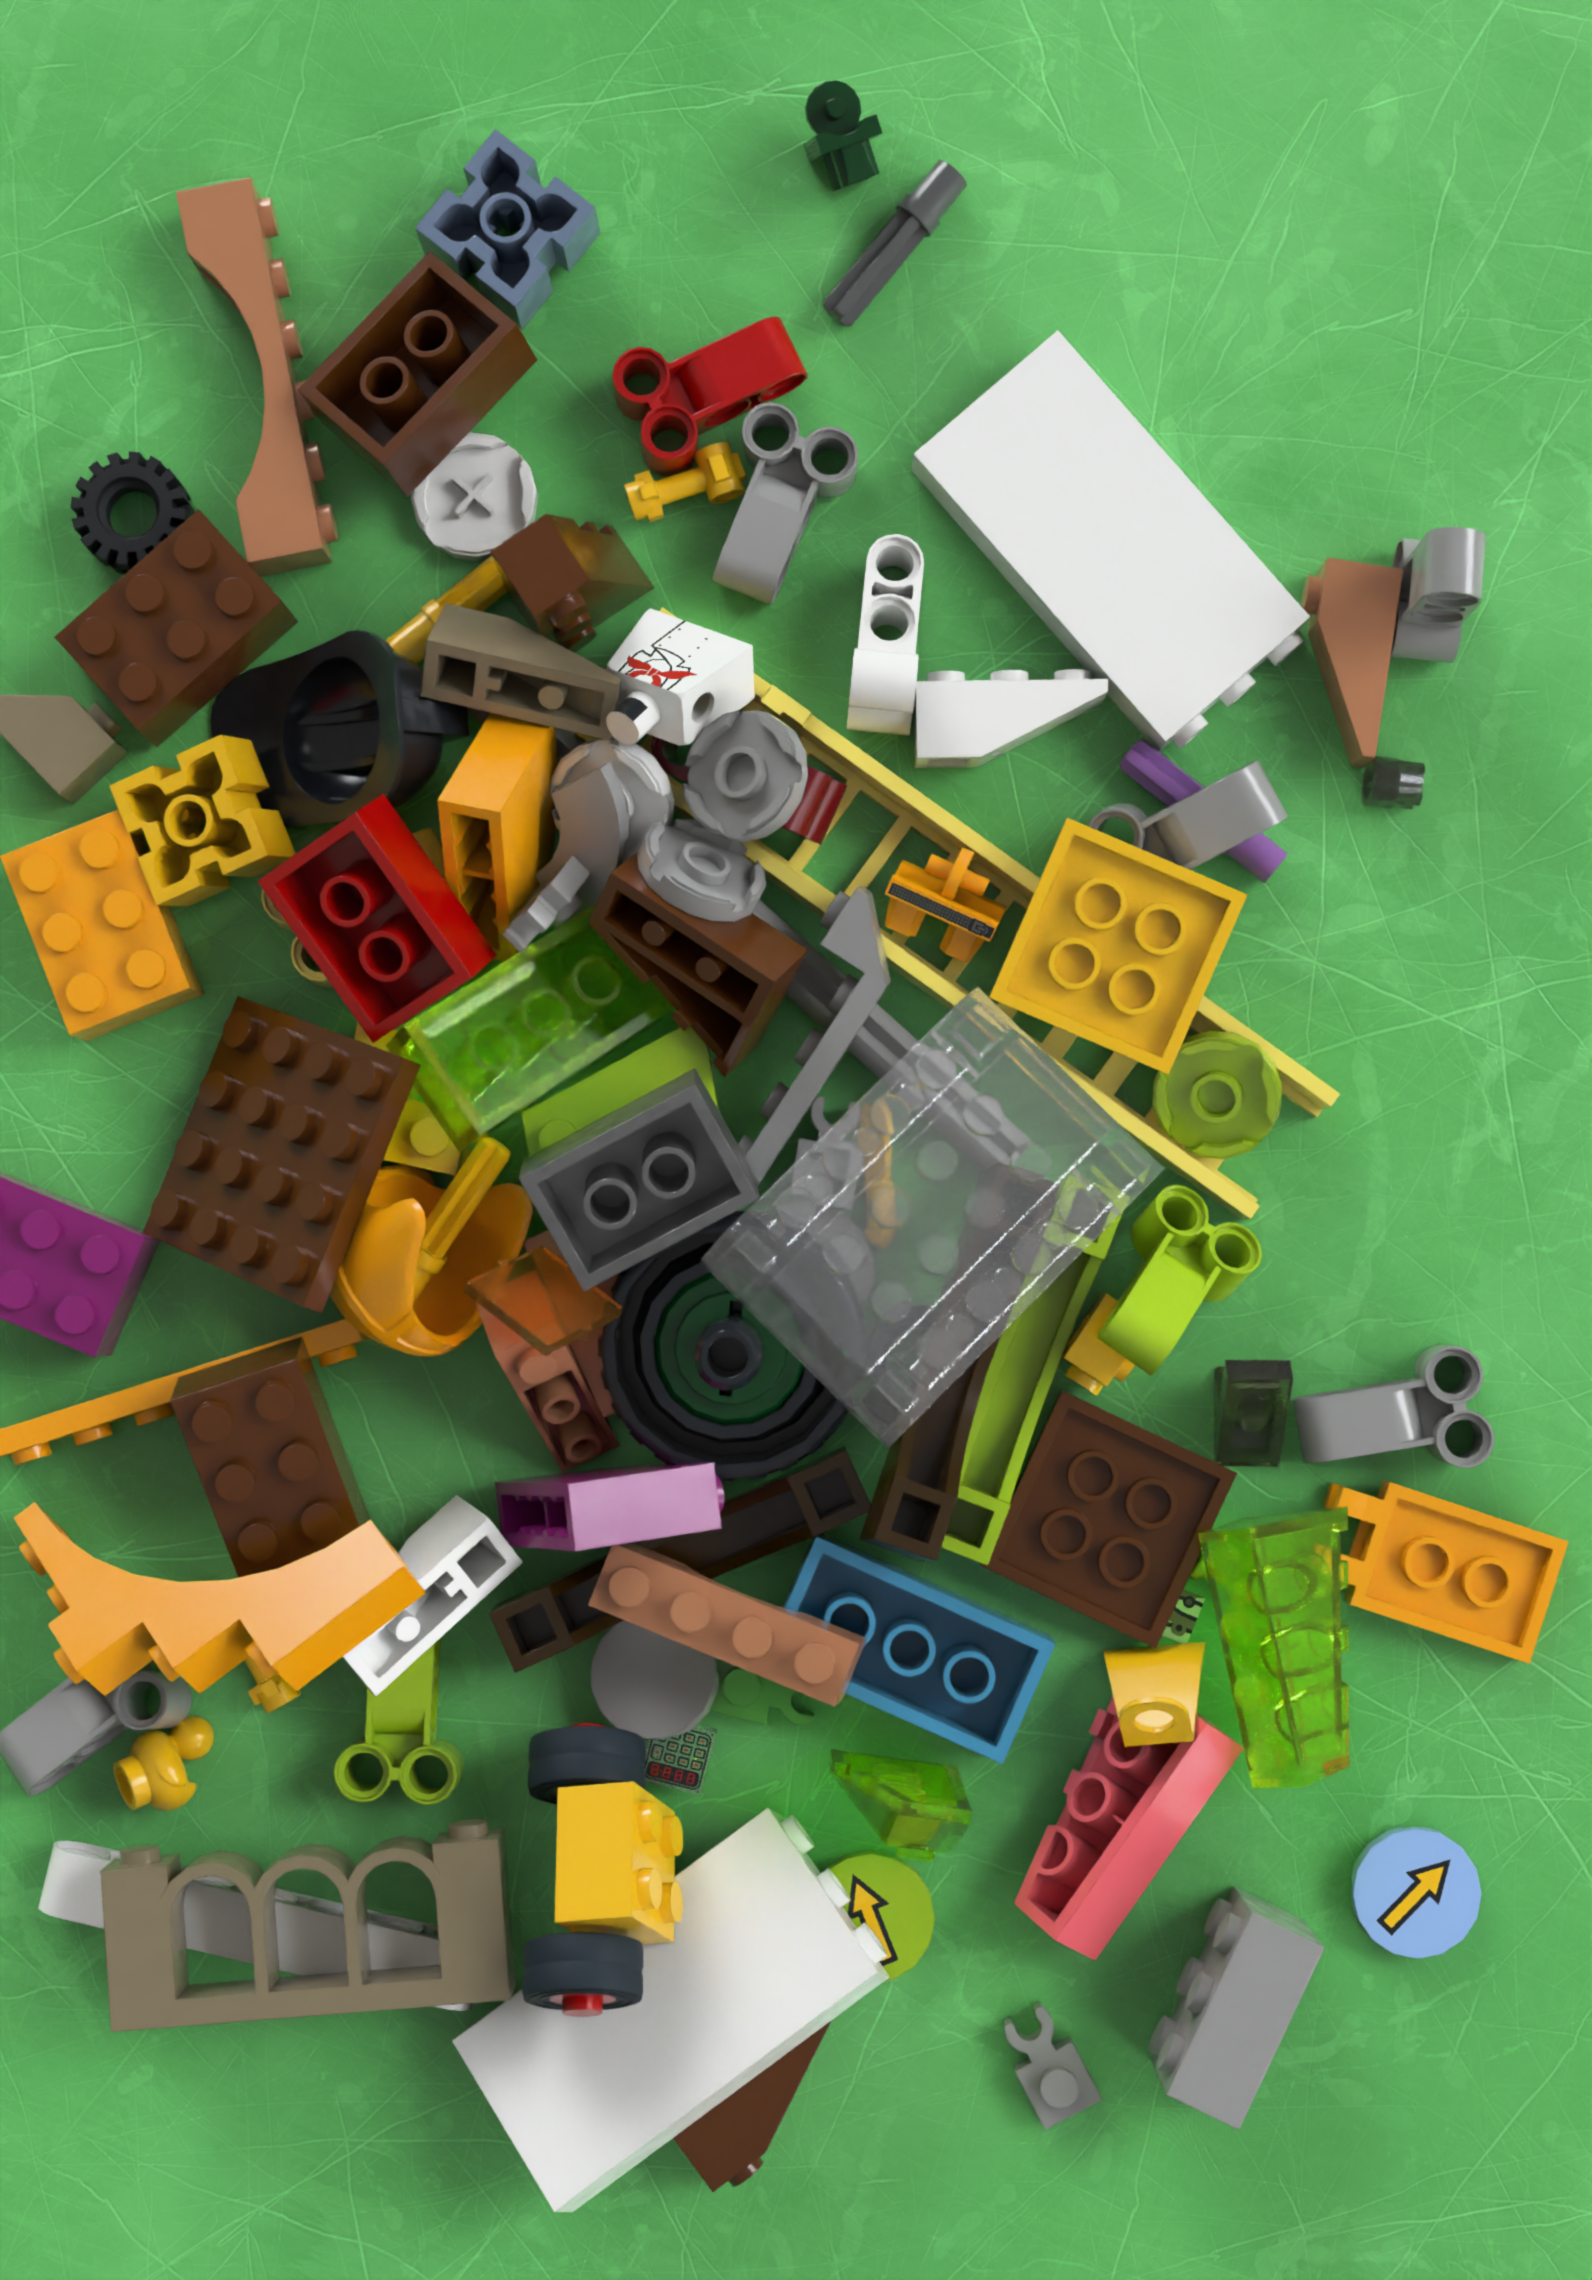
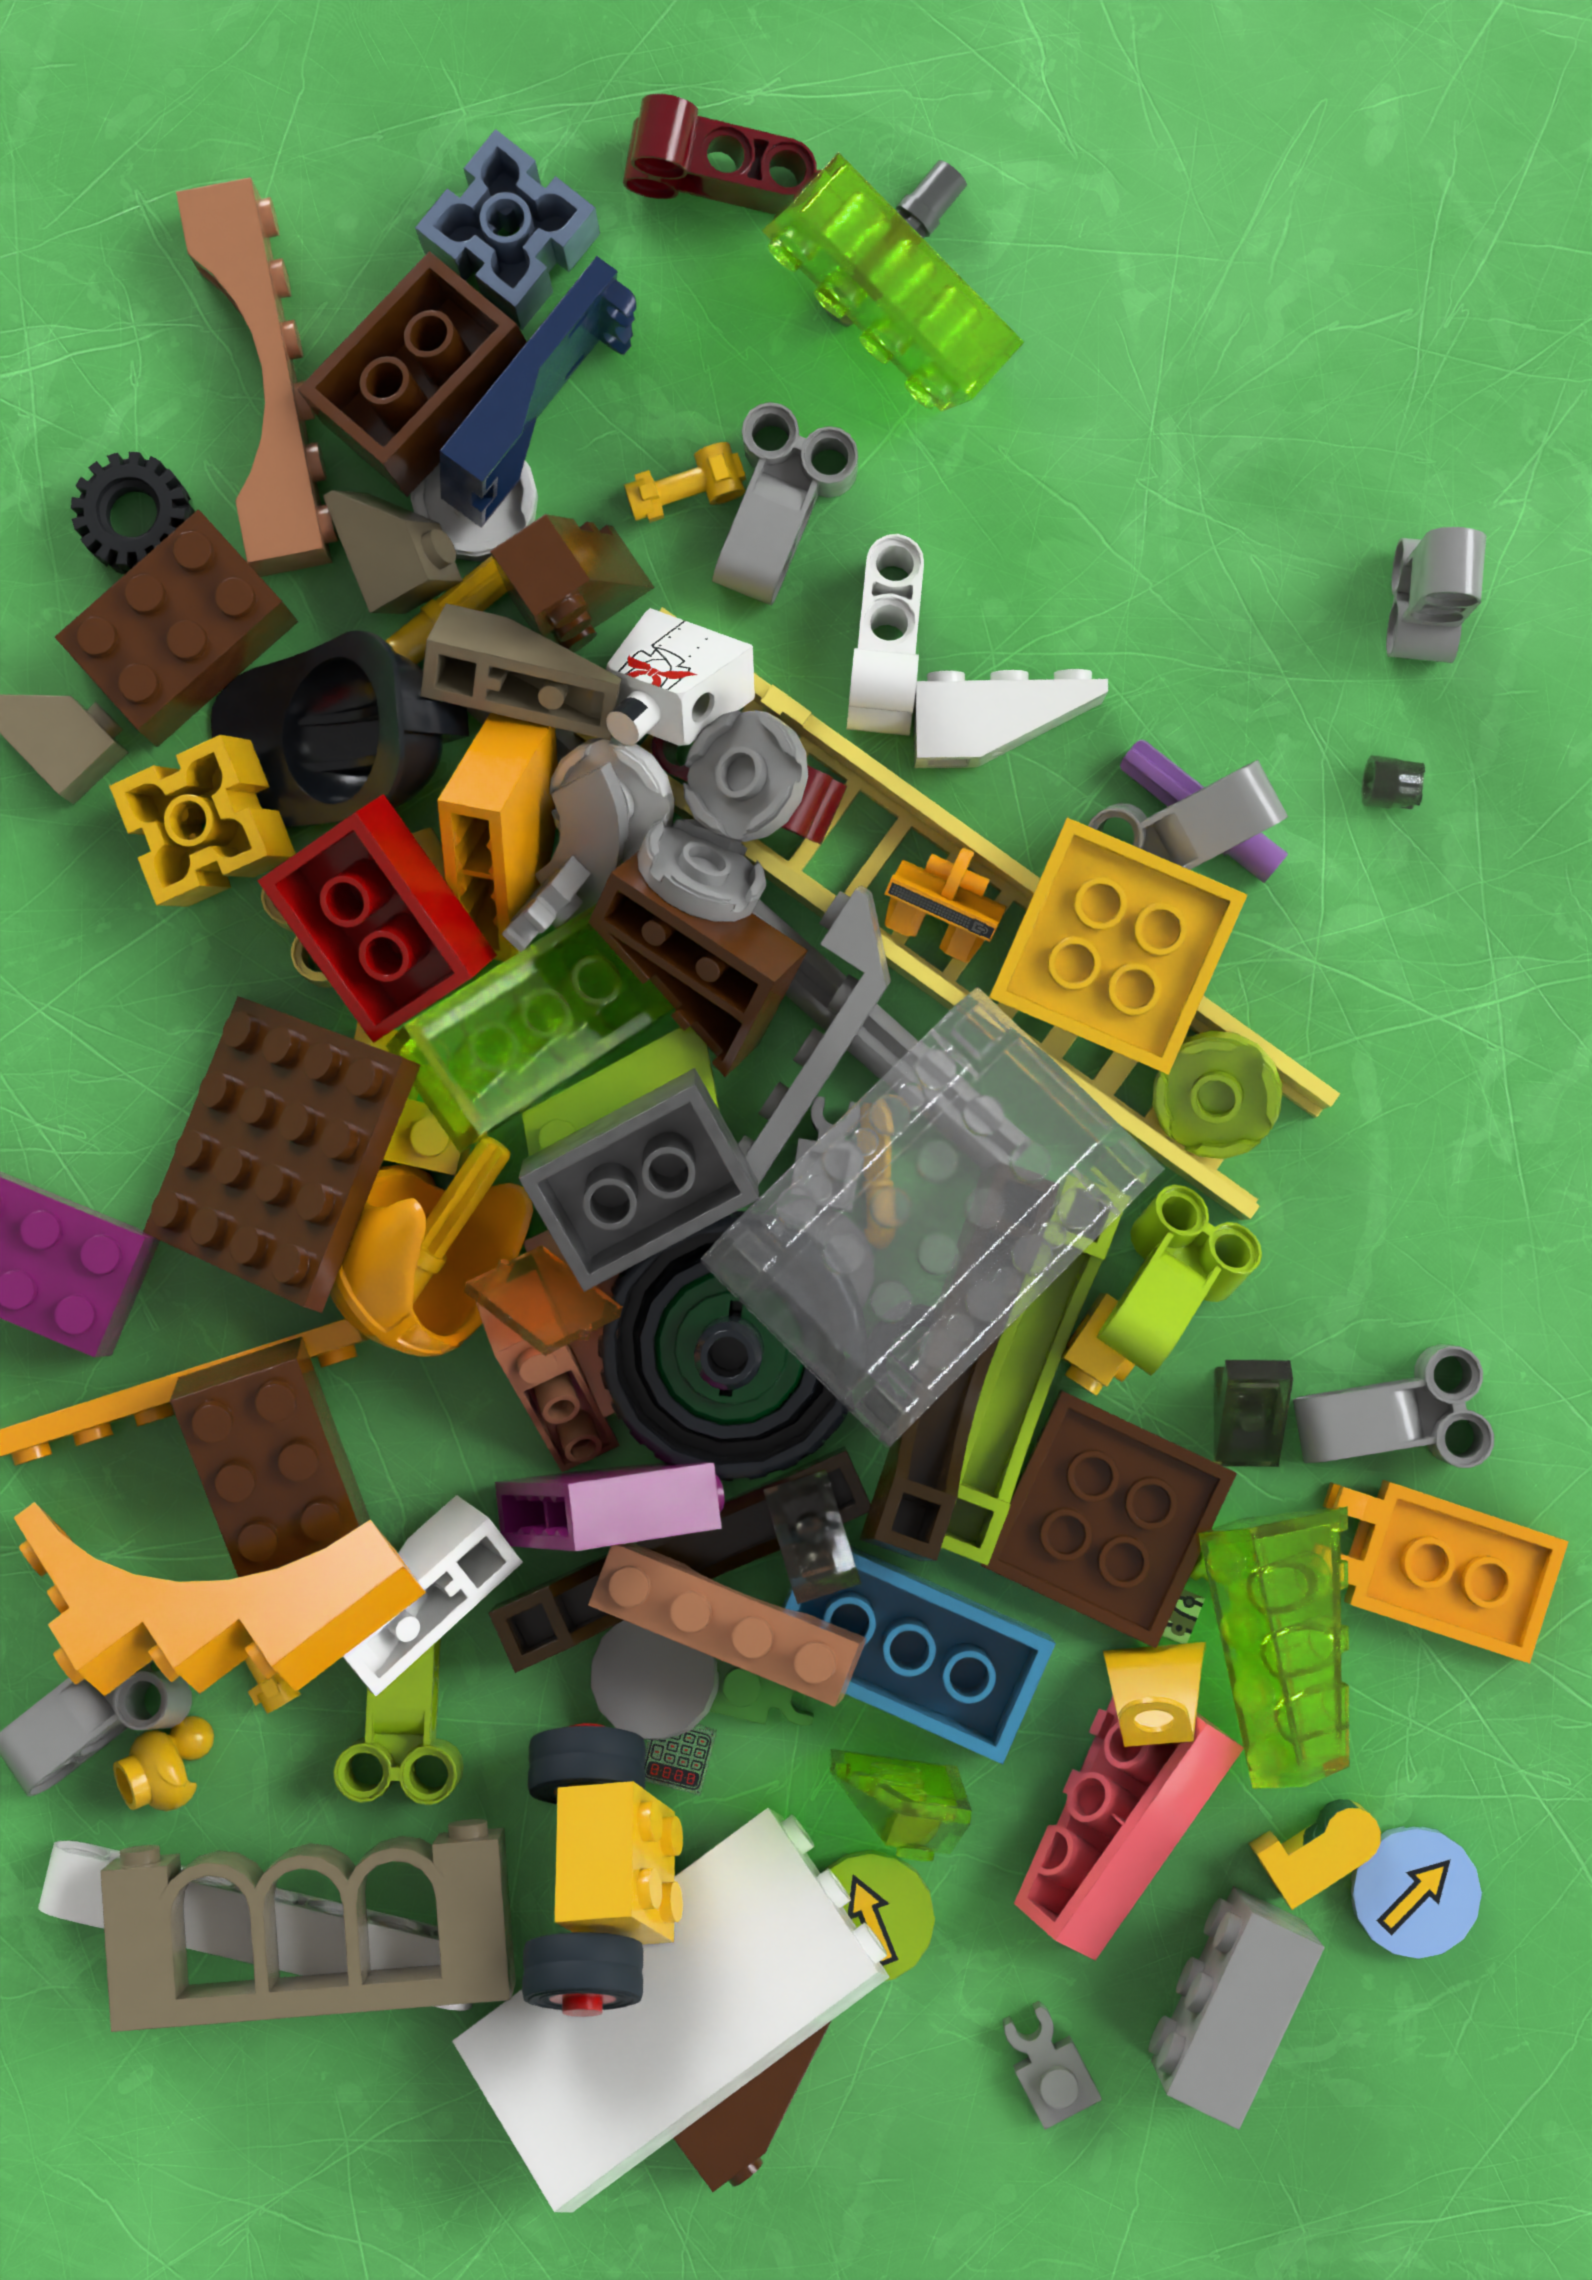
(98, 927): light orange brick -> none
(392, 551): none -> dark tan slope
(491, 445): none -> dark blue piece
(672, 149): none -> dark red piece
(706, 387): red piece -> none
(812, 1537): none -> clear smoke slope
(841, 138): dark green hips -> none
(890, 286): none -> clear neon green brick
(1110, 543): white brick -> none
(1321, 1853): none -> yellow leg
(1352, 641): nougat slope -> none

